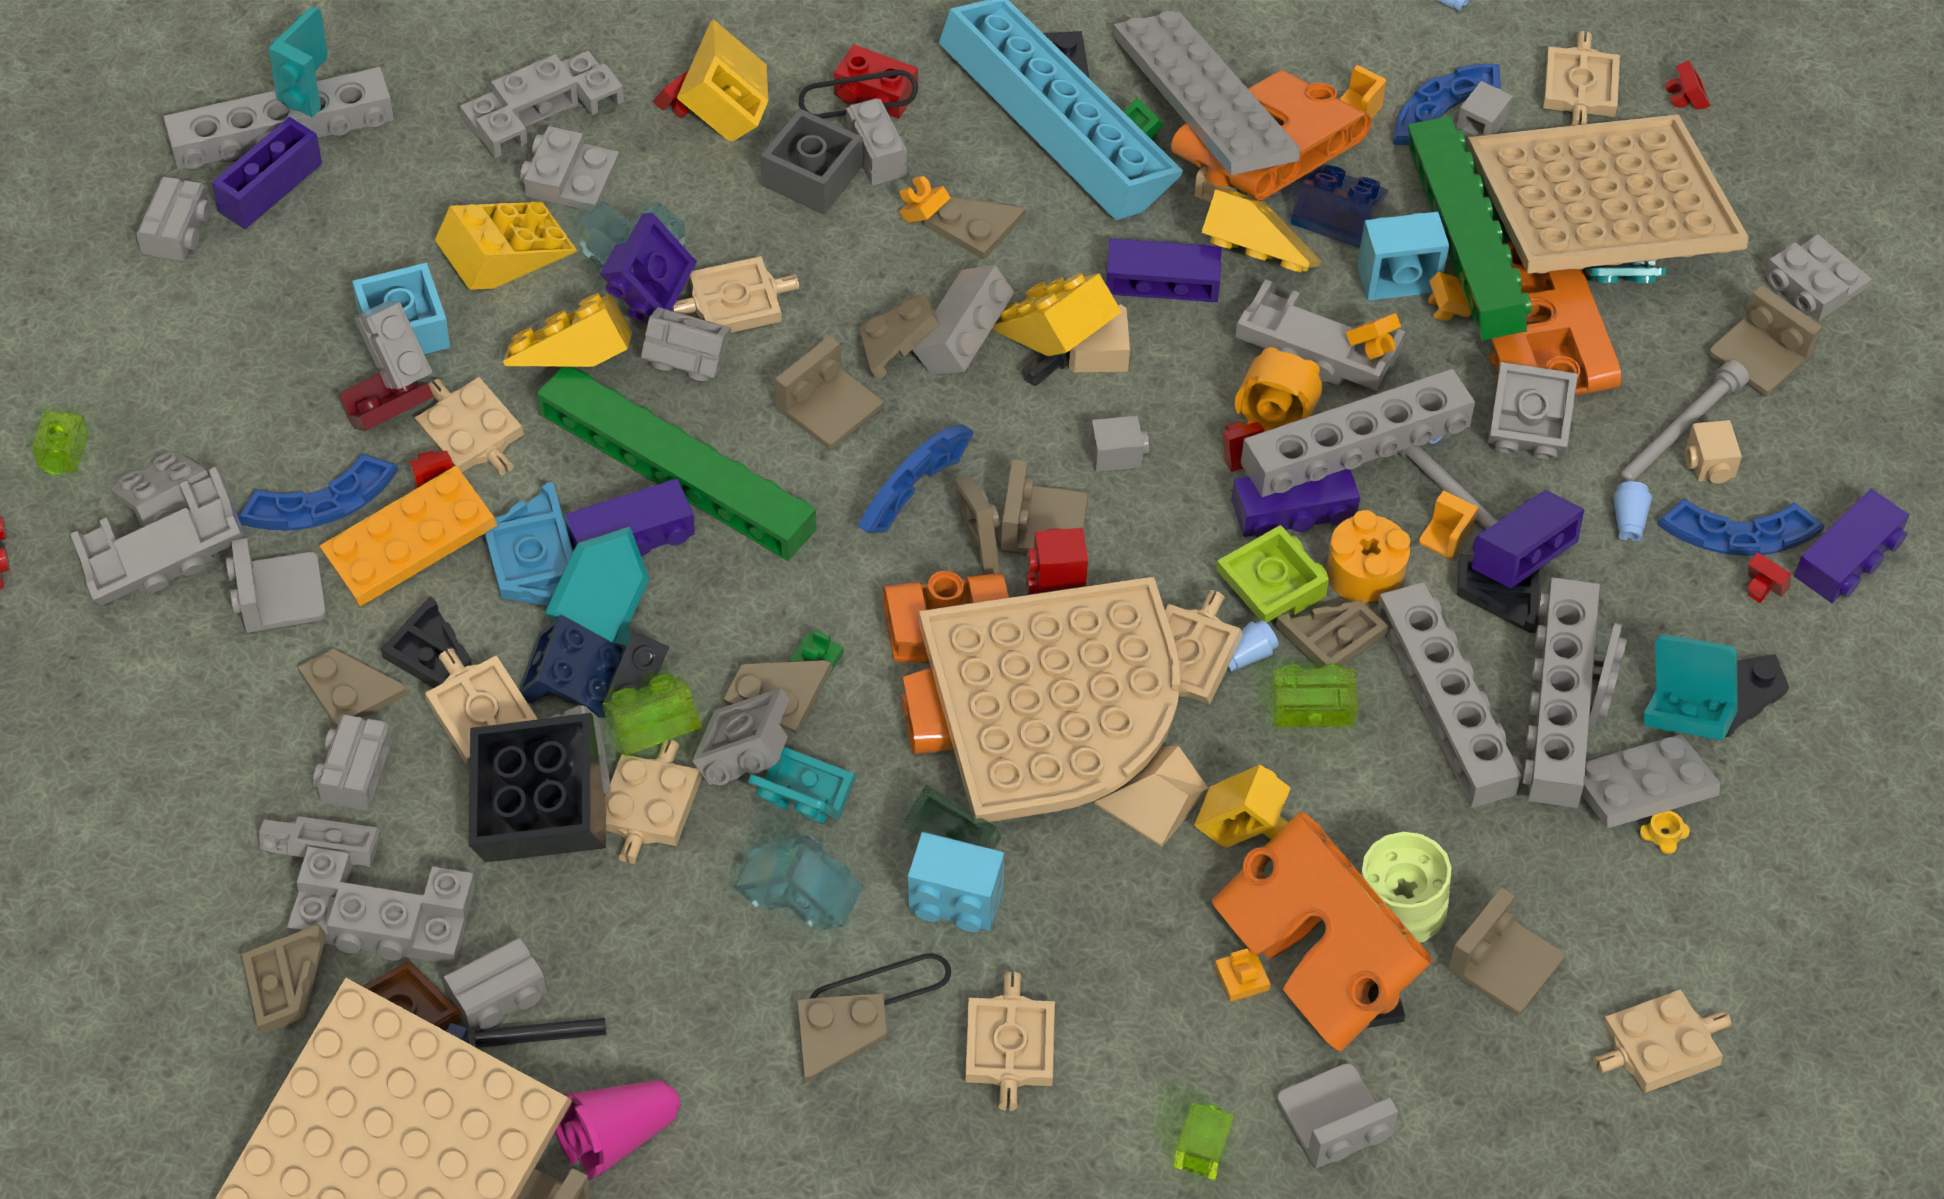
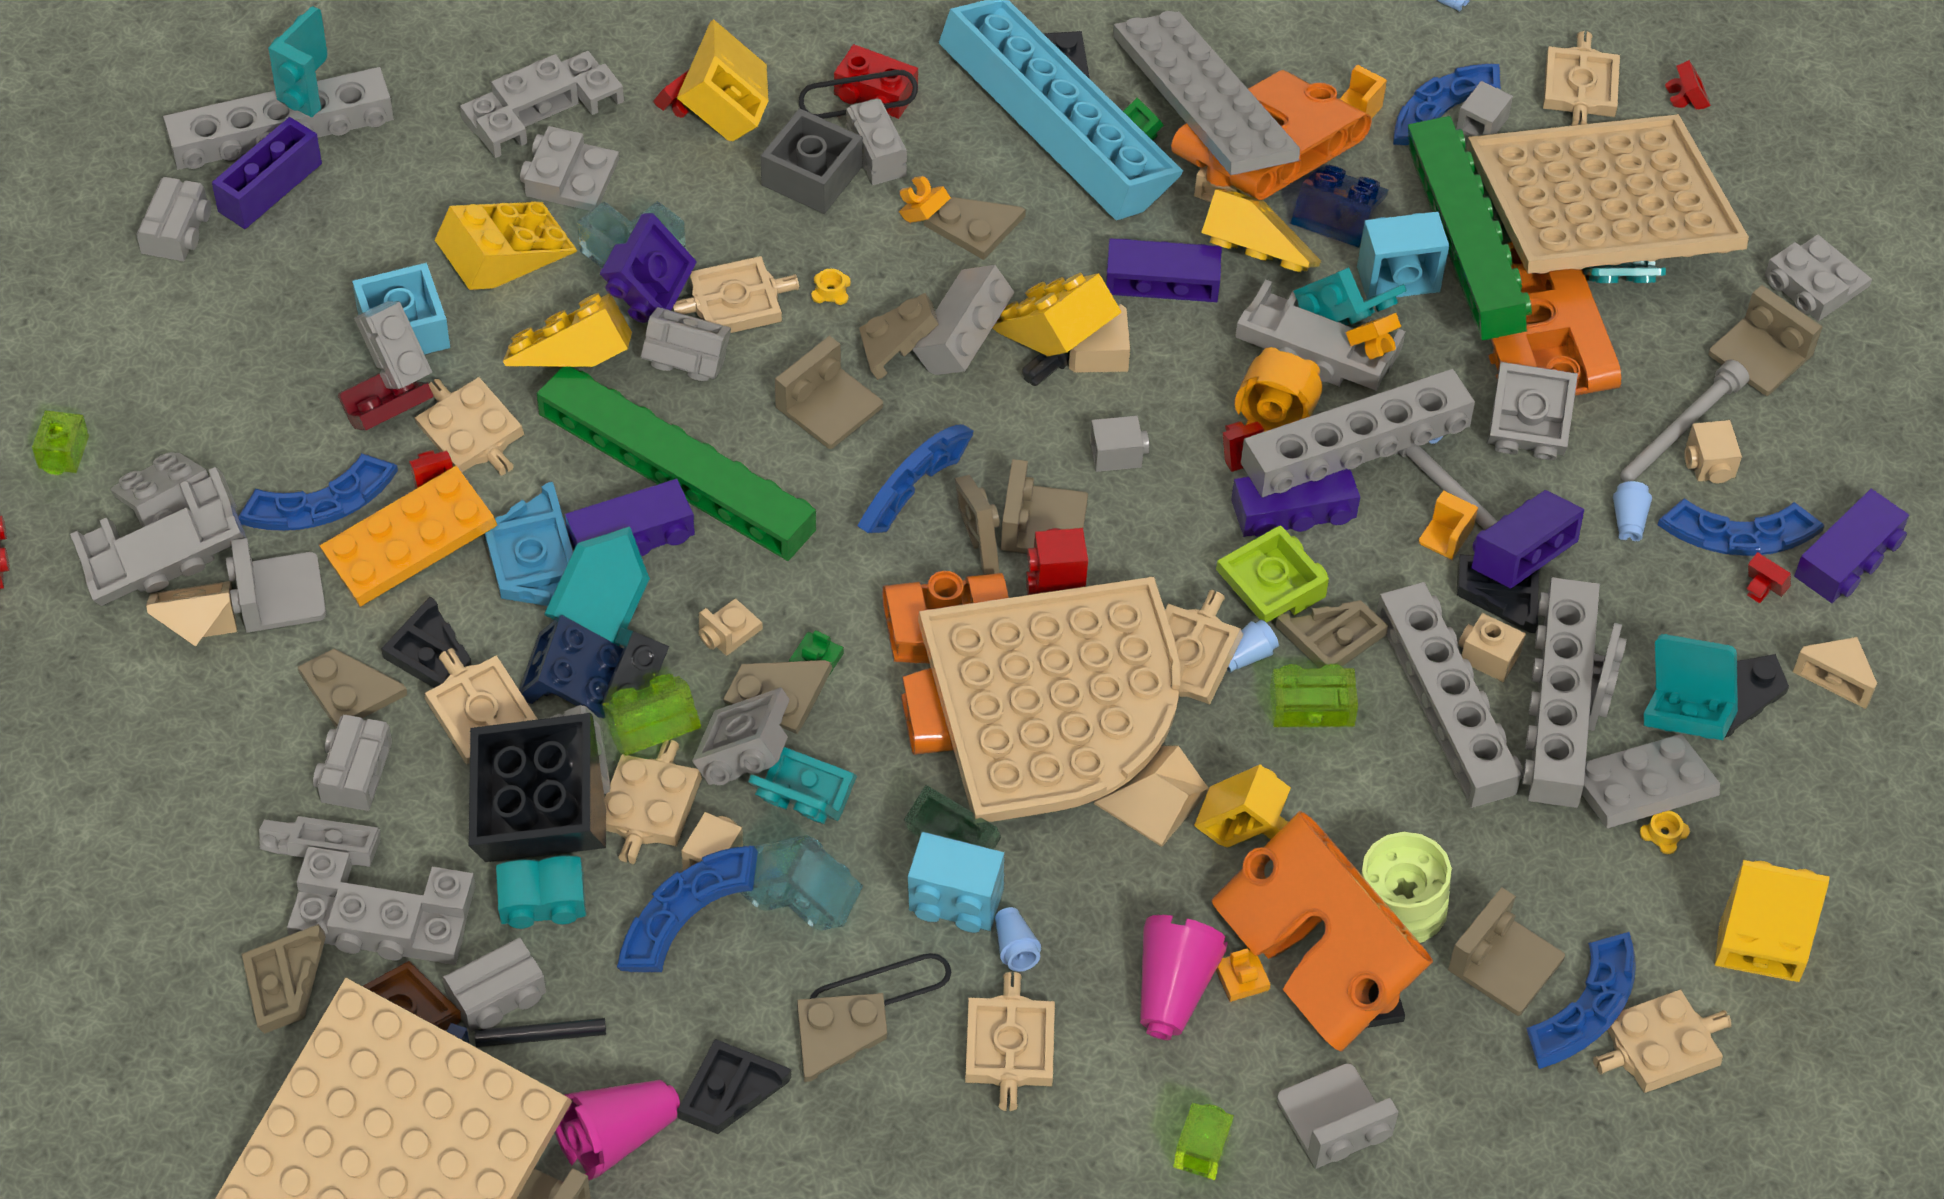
(195, 610): none -> tan slope
(541, 891): none -> teal brick
(679, 899): none -> blue tile
(711, 836): none -> tan brick
(728, 627): none -> tan bracket
(729, 1087): none -> black wing
(831, 278): none -> yellow plate
(1016, 941): none -> light blue cone
(1176, 972): none -> dark pink cone
(1339, 298): none -> teal bracket
(1367, 557): light orange brick -> none
(1448, 296): light orange tile -> none
(1491, 646): none -> tan brick
(1600, 1004): none -> blue tile
(1770, 920): none -> yellow slope
(1838, 668): none -> tan slope

